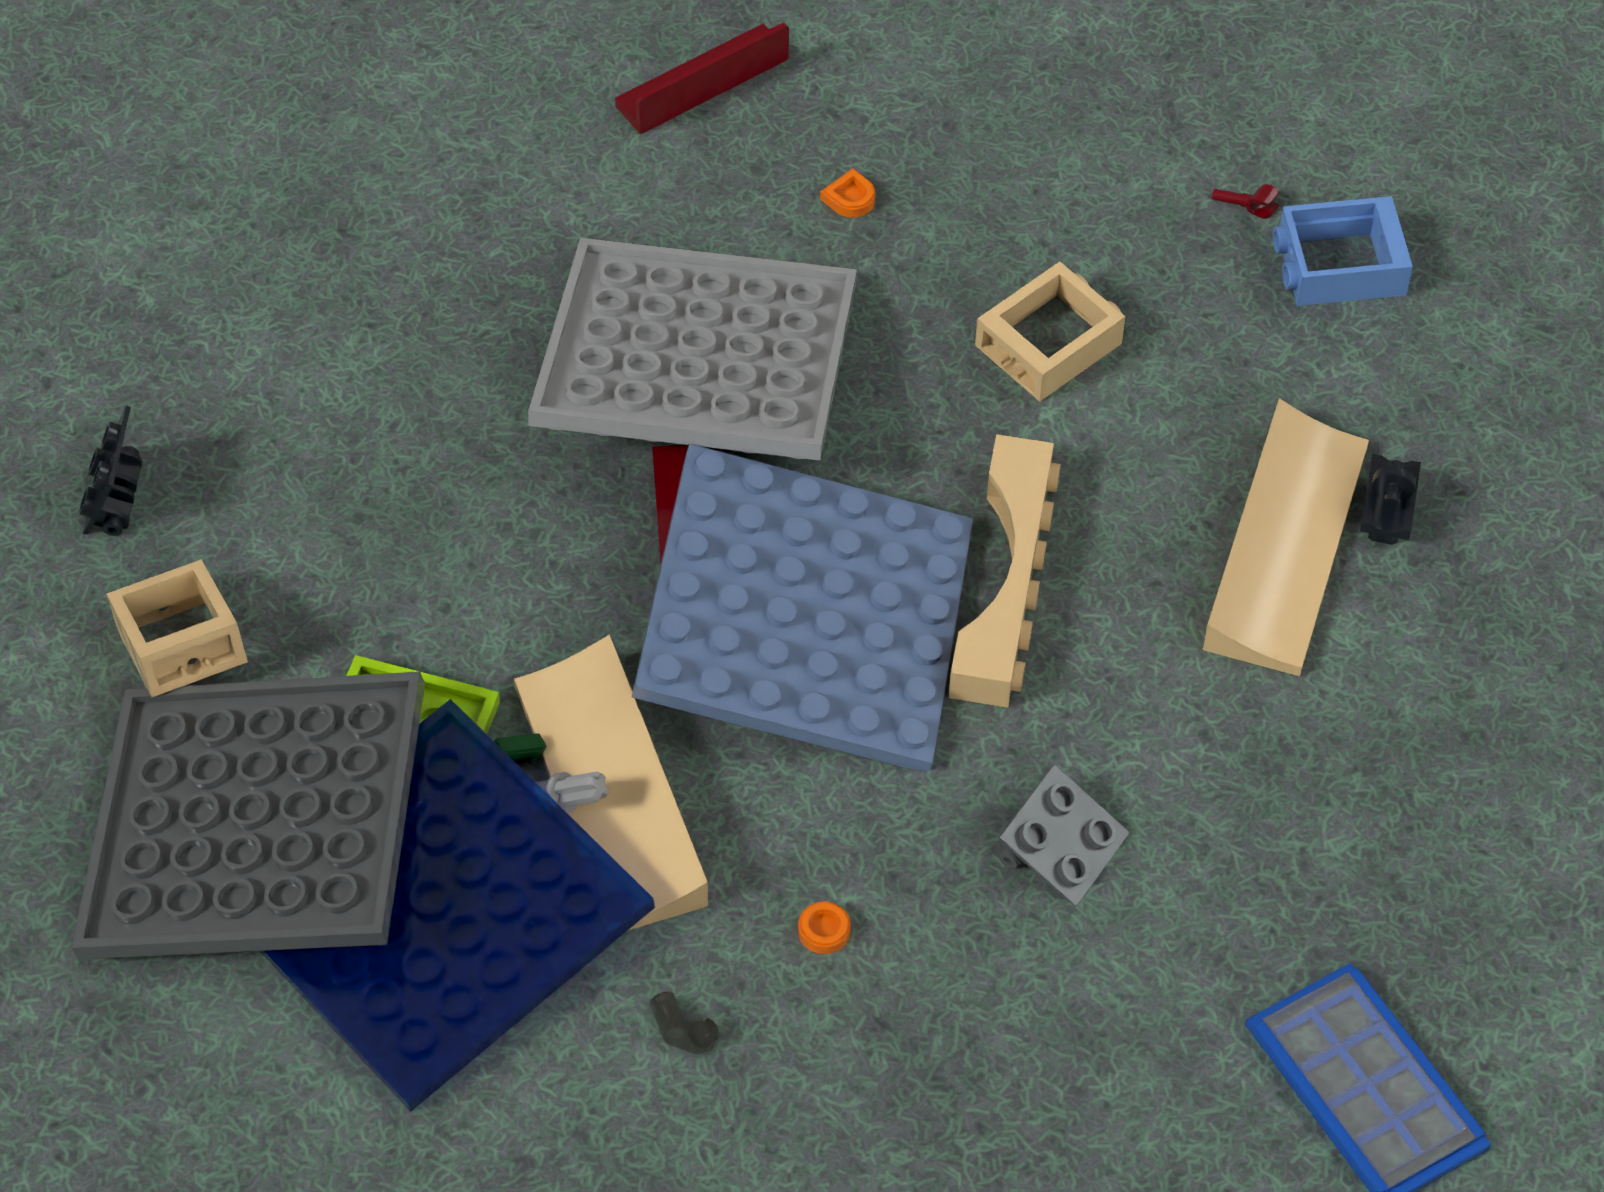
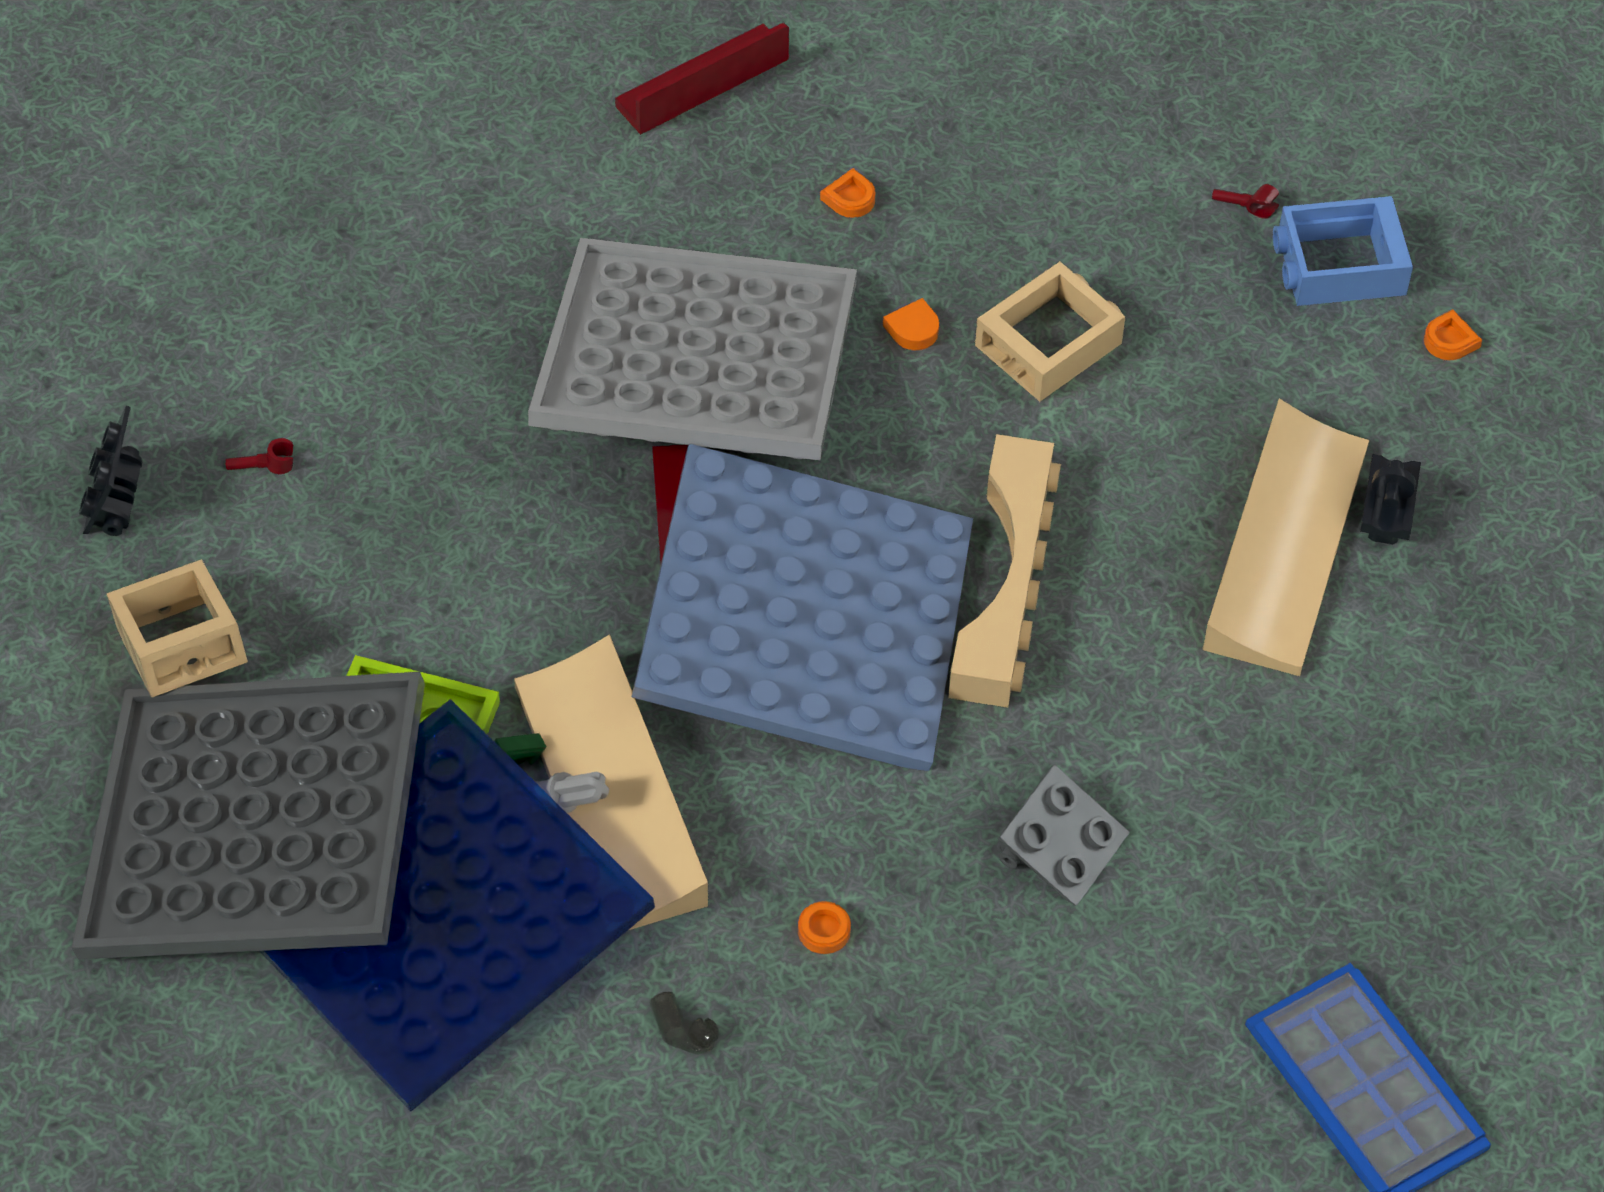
(268, 460): none -> dark red hand
(913, 325): none -> orange tile
(1450, 337): none -> orange tile

